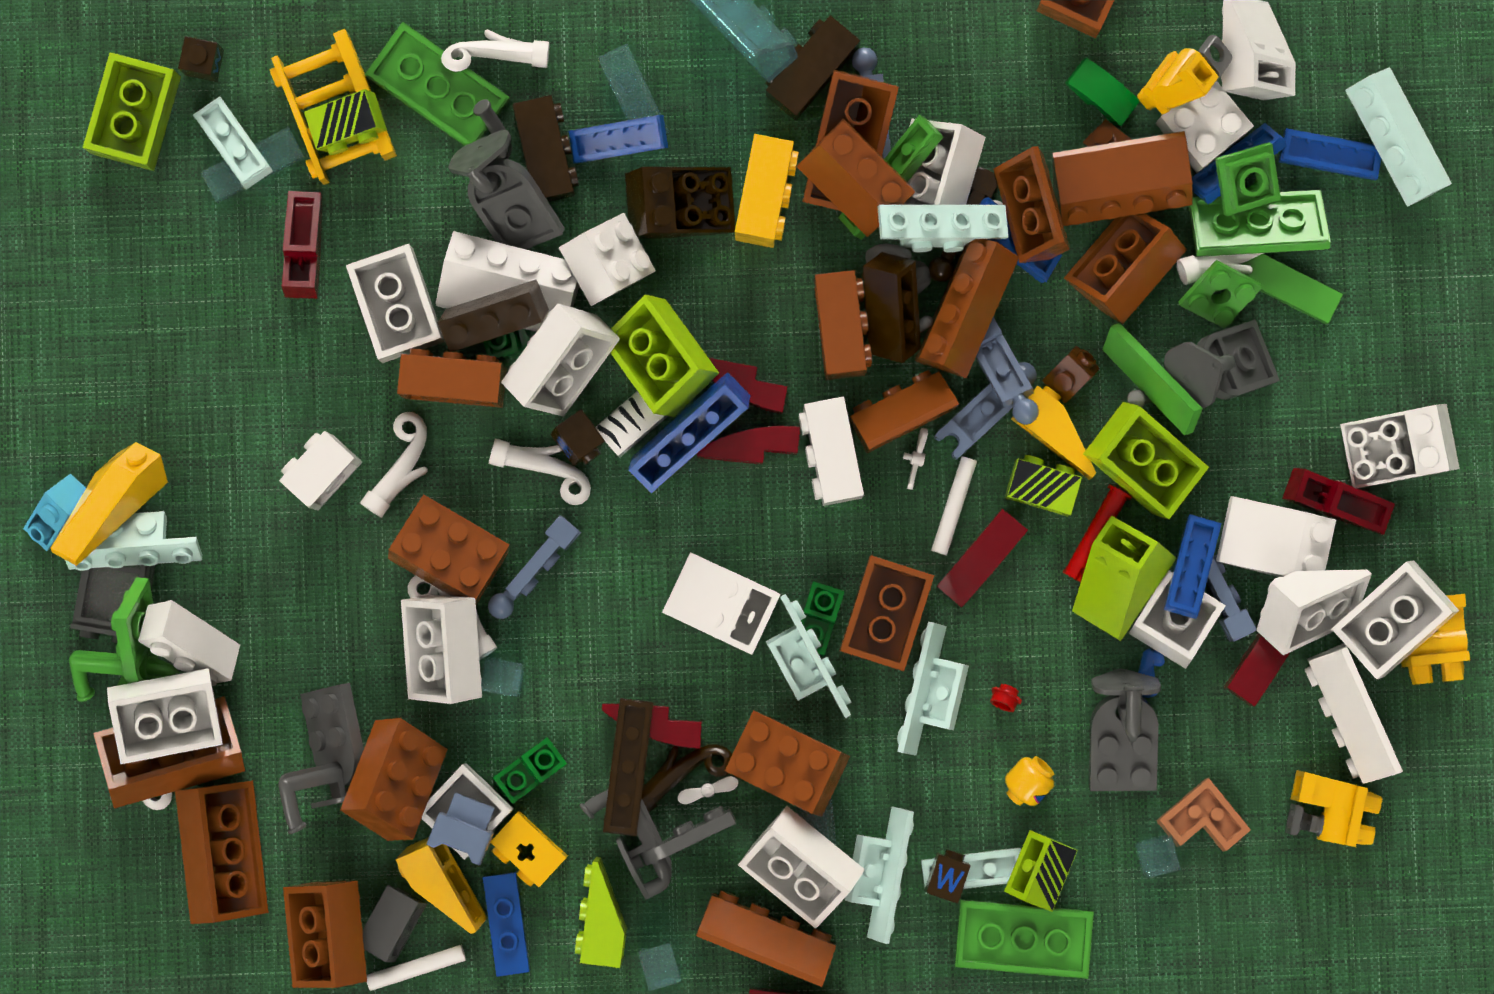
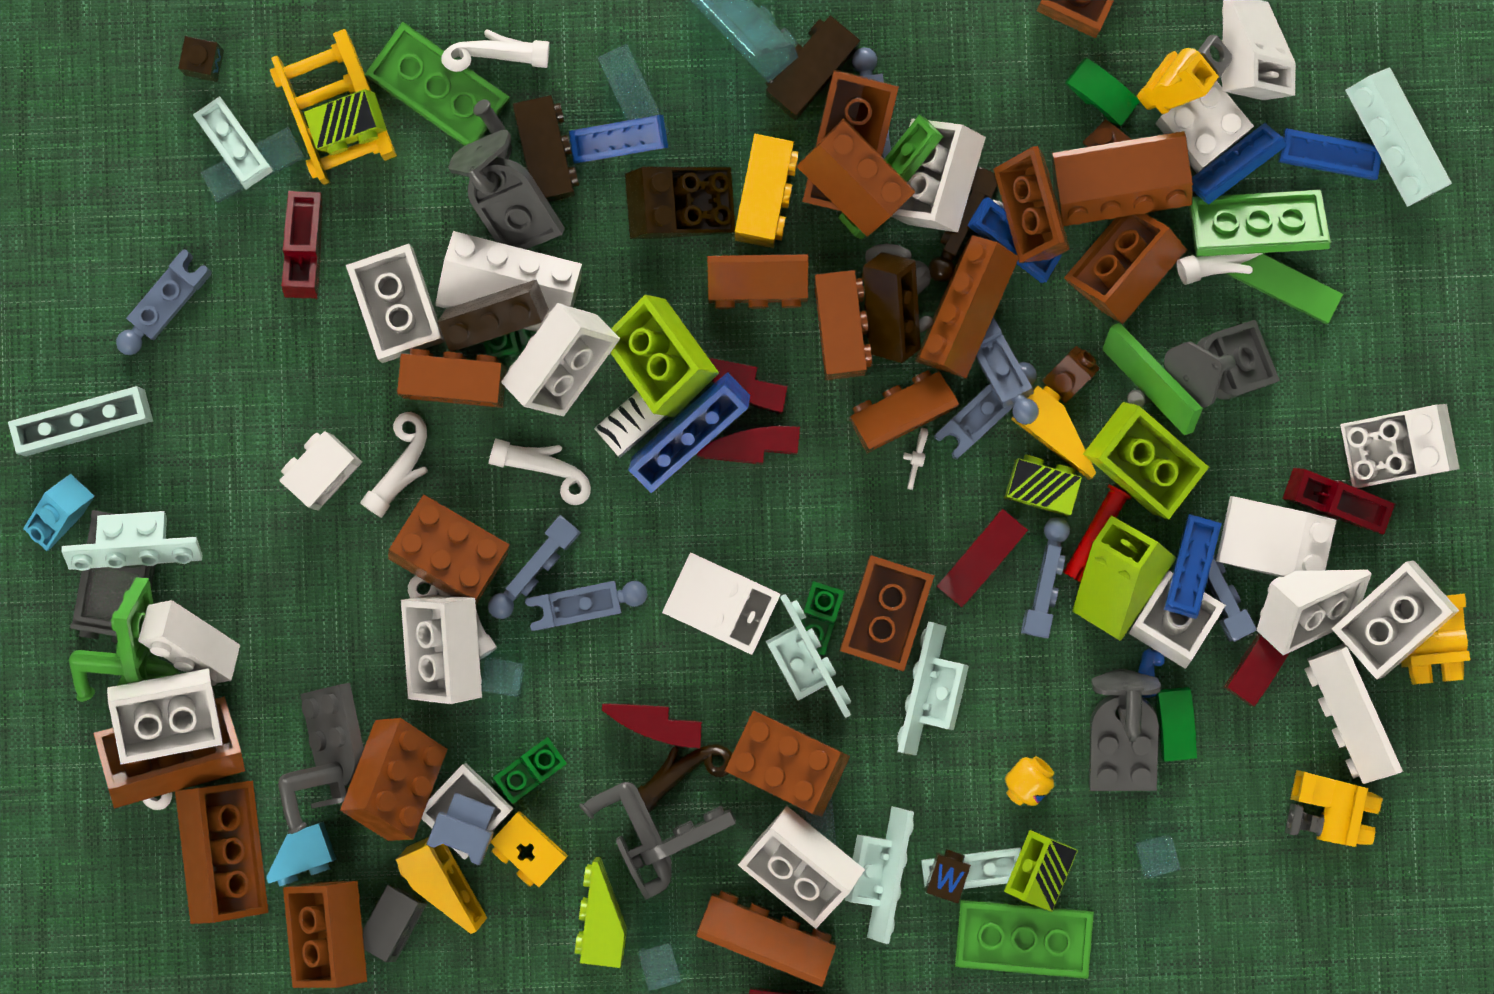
(80, 421): none -> light aqua brick
(110, 500): yellow wedge -> none
(131, 111): lime brick -> none
(162, 303): none -> sand blue plate
(302, 851): none -> medium azure slope
(416, 967): white piece -> none
(506, 924): blue plate -> none
(578, 438): dark brown brick -> none
(586, 603): none -> sand blue plate
(607, 259): white brick -> none
(628, 767): dark brown tile -> none
(707, 790): white piece -> none
(757, 280): none -> dark orange slope
(831, 451): white brick -> none
(941, 225): light aqua bracket -> none
(954, 505): white piece -> none
(1005, 697): red plate -> none
(1038, 621): none -> sand blue plate
(1176, 724): none -> green slope
(1207, 809): nougat plate -> none
(1221, 307): bright green piece -> none
(1234, 169): bright green piece -> none

